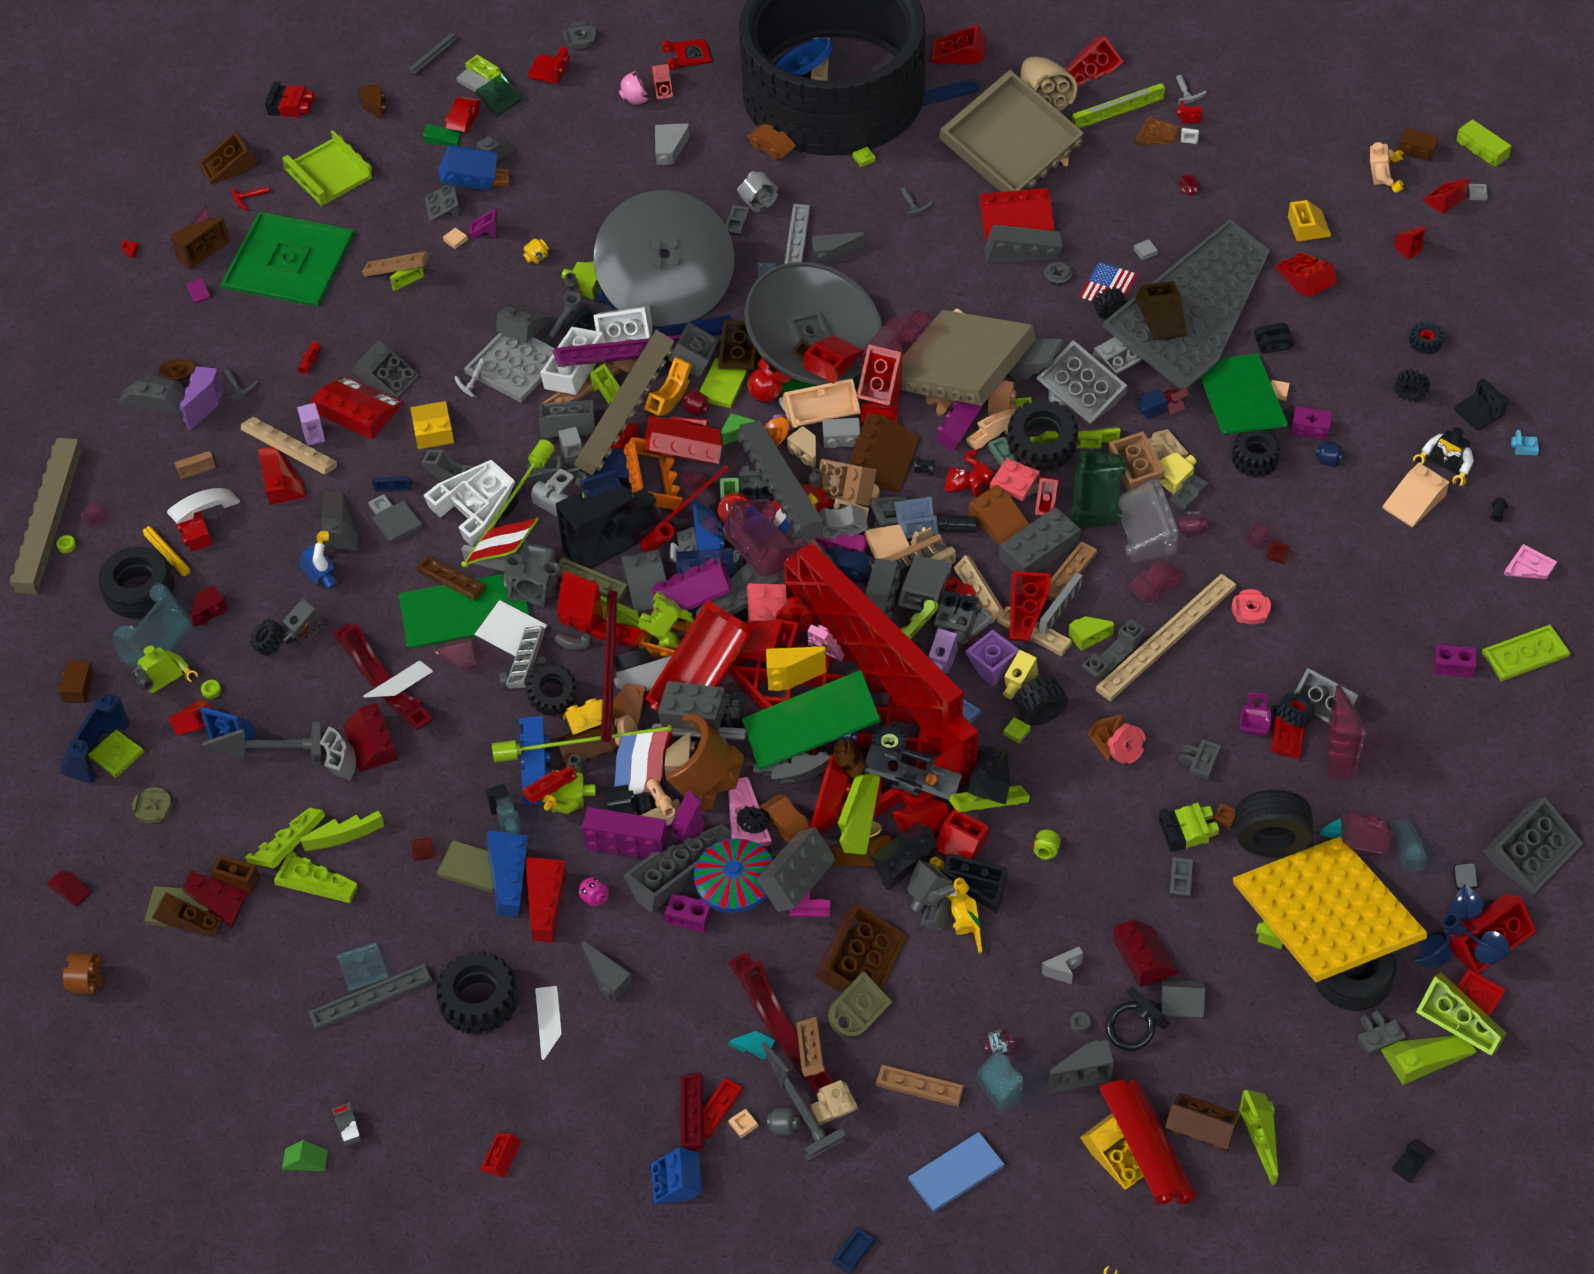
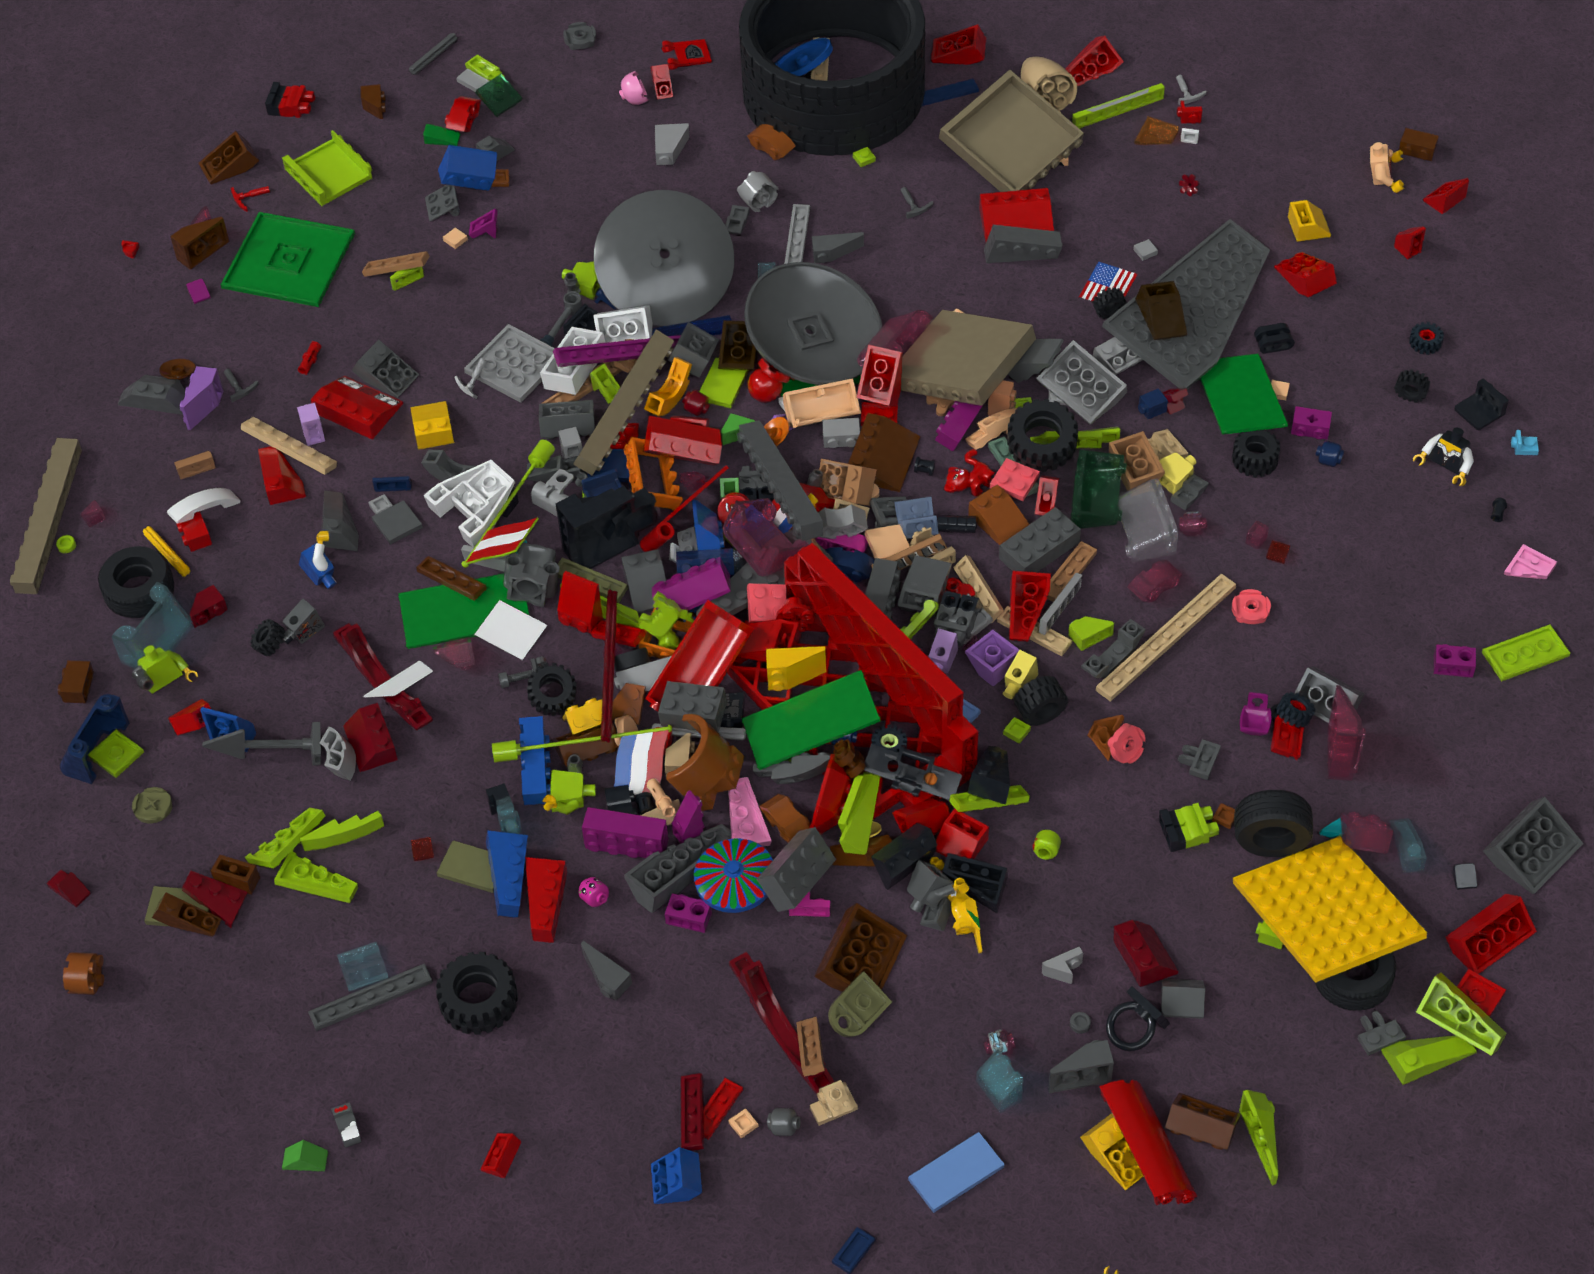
(211, 689): lime tile -> none
(521, 322): dark grey slope -> none
(525, 657): light grey tile -> none
(535, 251): yellow head -> none
(548, 784): red hinge -> none
(548, 1018): white sticker -> none
(550, 68): red bracket -> none
(573, 643): dark grey arm -> none
(750, 825): black gear -> none
(752, 1043): teal slope -> none
(800, 349): dark brown slope -> none
(803, 445): tan slope -> none
(820, 637): bright pink wing -> none
(822, 1141): dark grey piece -> none
(831, 357): red slope -> none
(920, 1085): medium nougat tile -> none
(1060, 268): dark grey gear -> none
(1181, 876): dark grey slope -> none
(1412, 1160): black slope -> none
(1416, 495): light nougat slope -> none
(1466, 904): dark blue plant -> none
(1477, 191): light grey tile -> none
(1483, 143): lime brick -> none

